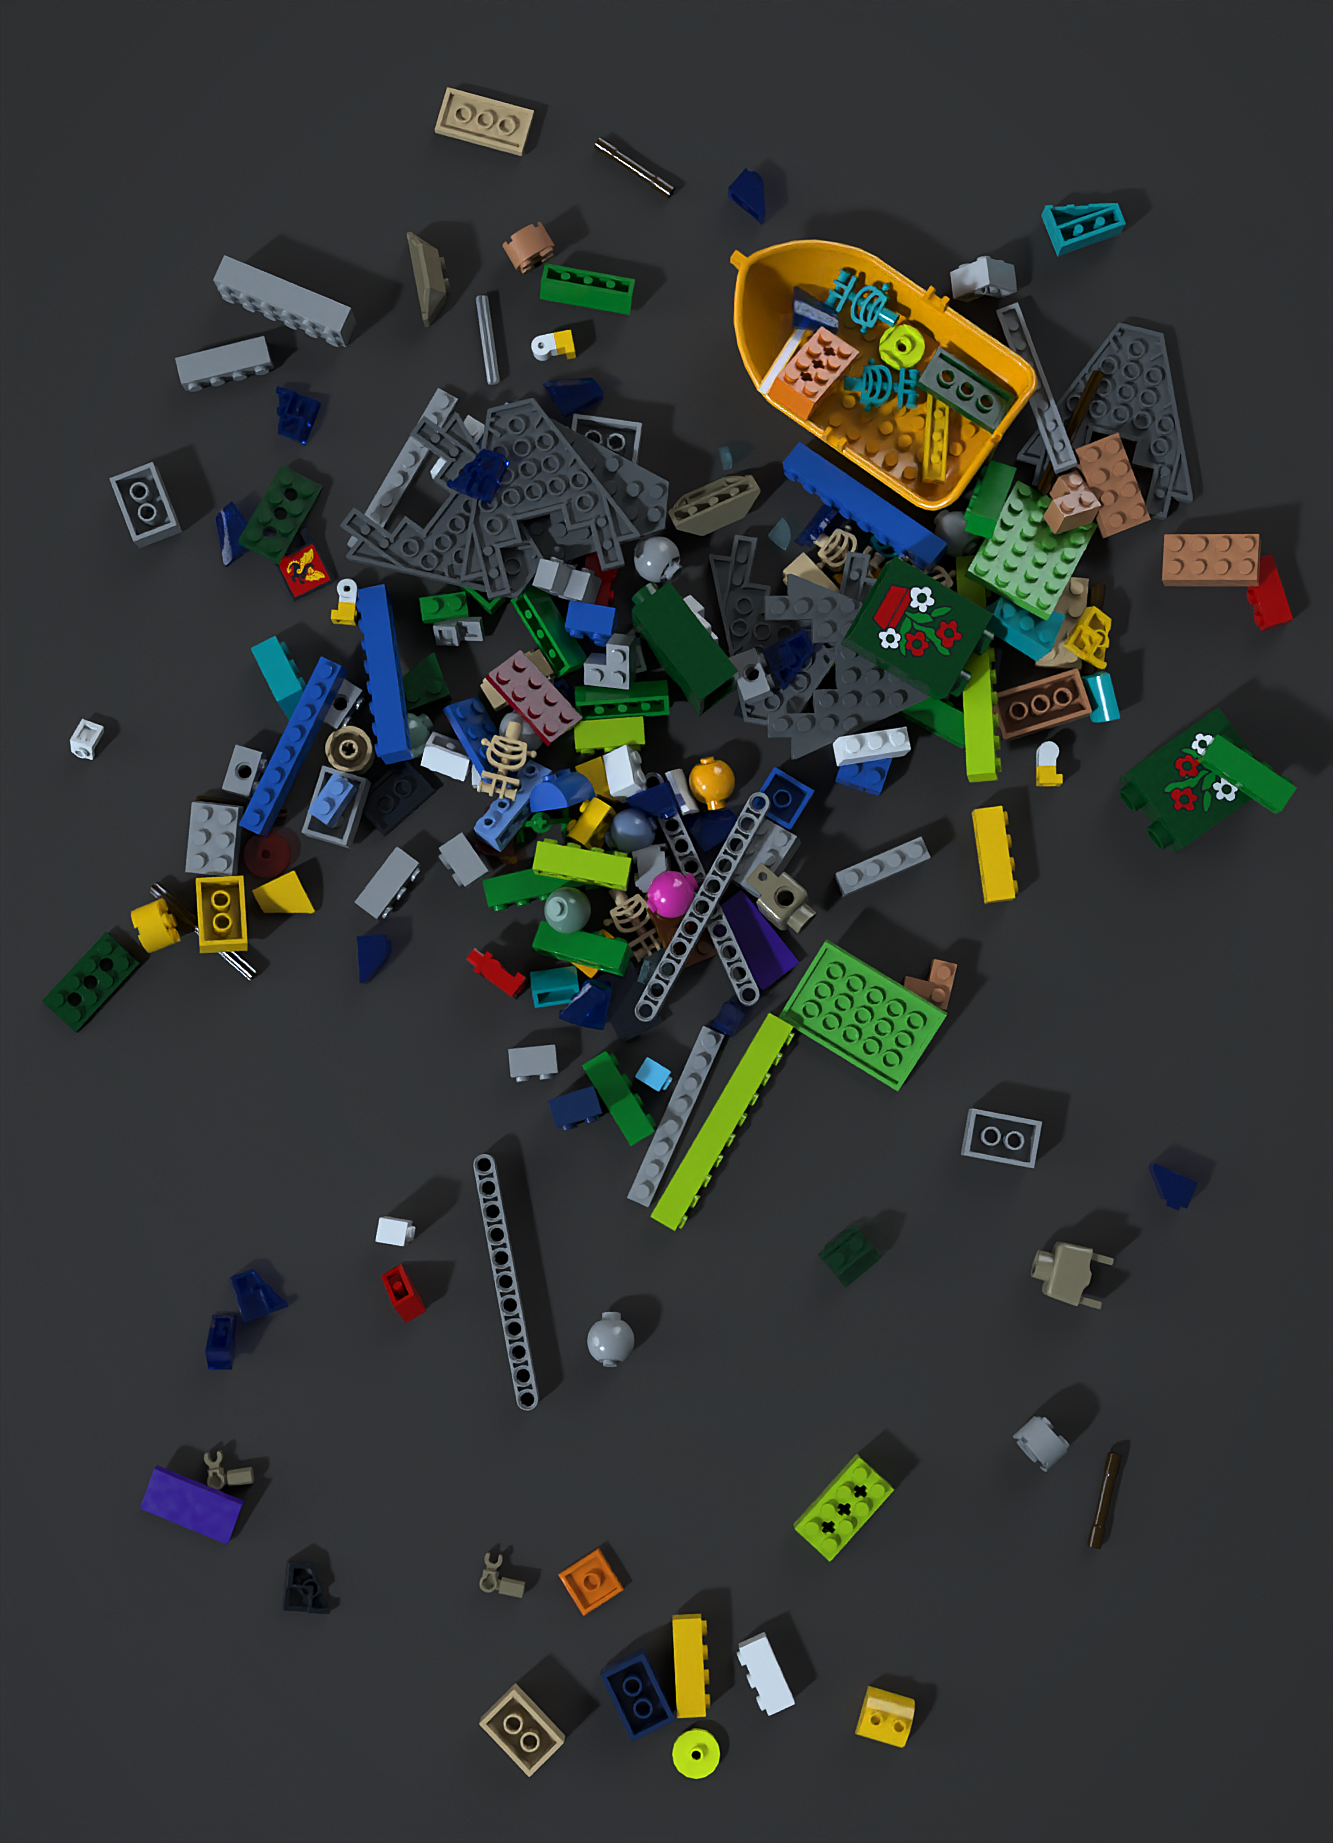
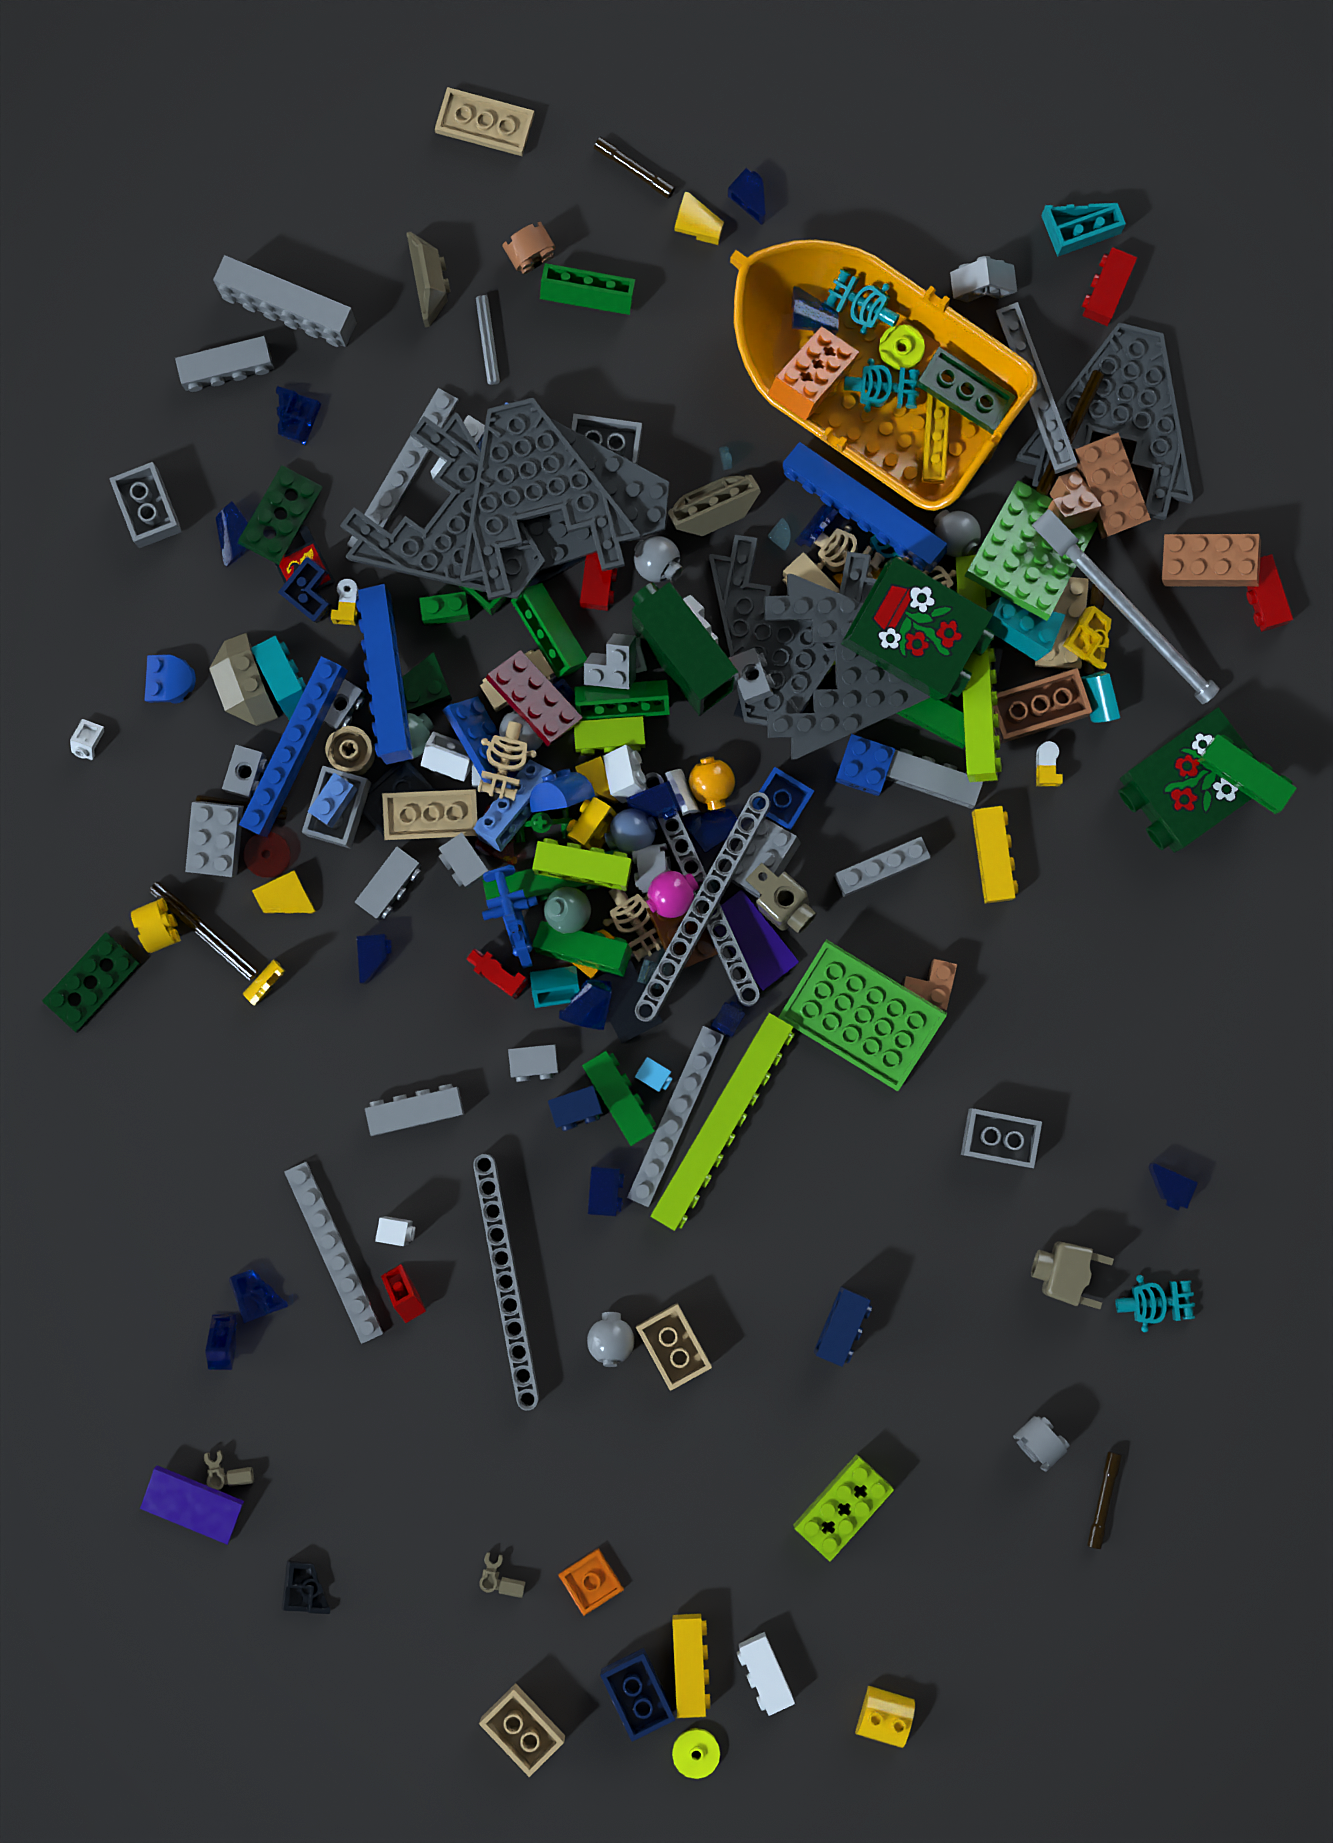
(168, 679): none -> blue slope
(221, 914): yellow brick -> none
(241, 682): none -> dark tan wedge
(262, 984): none -> yellow slope
(301, 590): none -> dark blue brick
(334, 1252): none -> light grey plate
(414, 1111): none -> light grey brick
(429, 814): none -> tan plate
(459, 629): light grey slope -> none
(481, 476): clear blue slope -> none
(510, 908): none -> blue piece
(553, 344): leg -> none
(566, 582): light grey brick -> none
(573, 394): clear blue slope -> none
(592, 621): blue brick -> none
(604, 1191): none -> clear blue brick
(673, 1346): none -> tan brick
(698, 220): none -> yellow slope
(781, 360): white sticker -> none
(788, 656): clear blue slope -> none
(842, 1327): none -> dark blue brick
(849, 1255): clear green brick -> none
(871, 746): white brick -> none
(933, 778): none -> light grey brick
(988, 499): green brick -> none
(1064, 542): none -> flat silver piece
(1108, 286): none -> red brick
(1139, 1303): none -> teal torso

